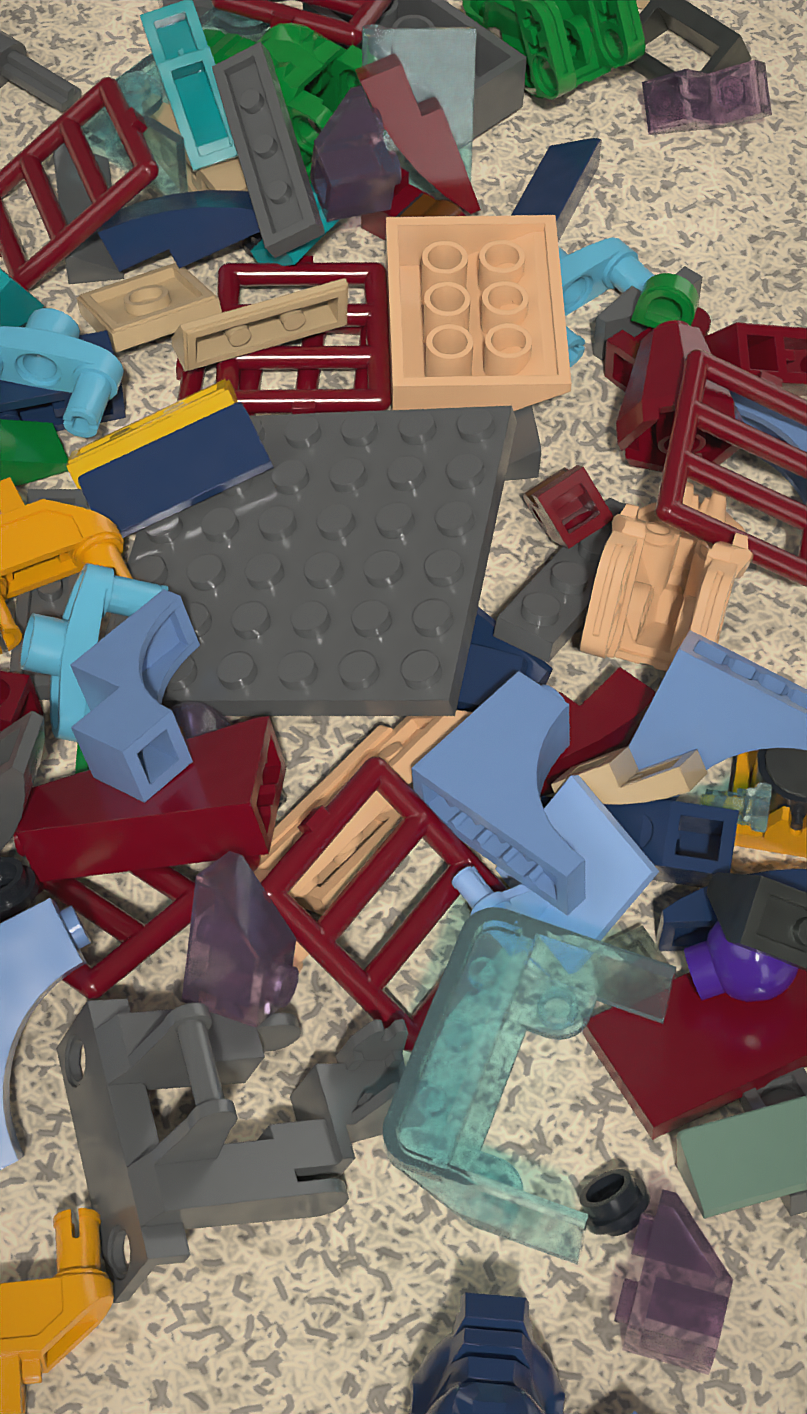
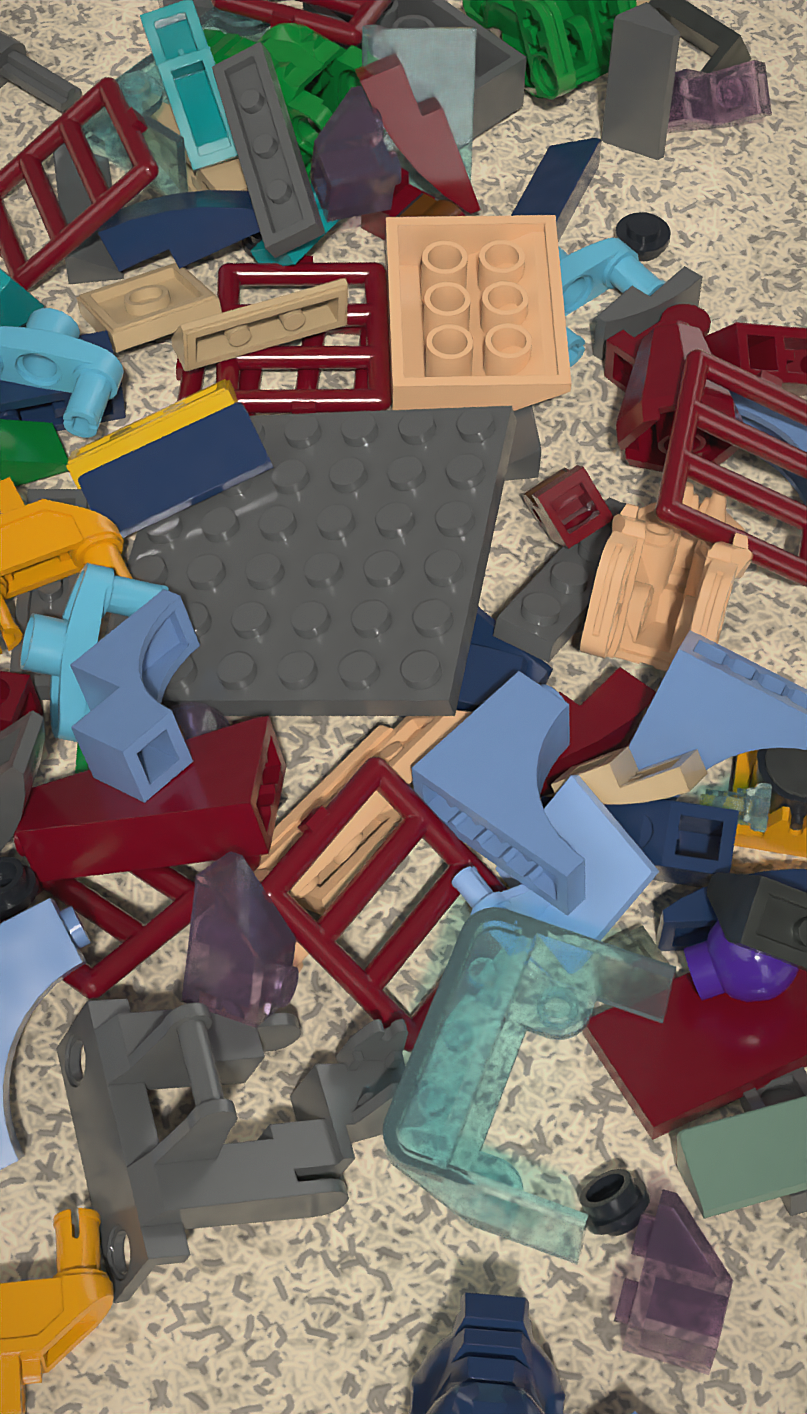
(640, 81): none -> dark grey slope
(644, 234): none -> black plate
(666, 299): green tile -> none

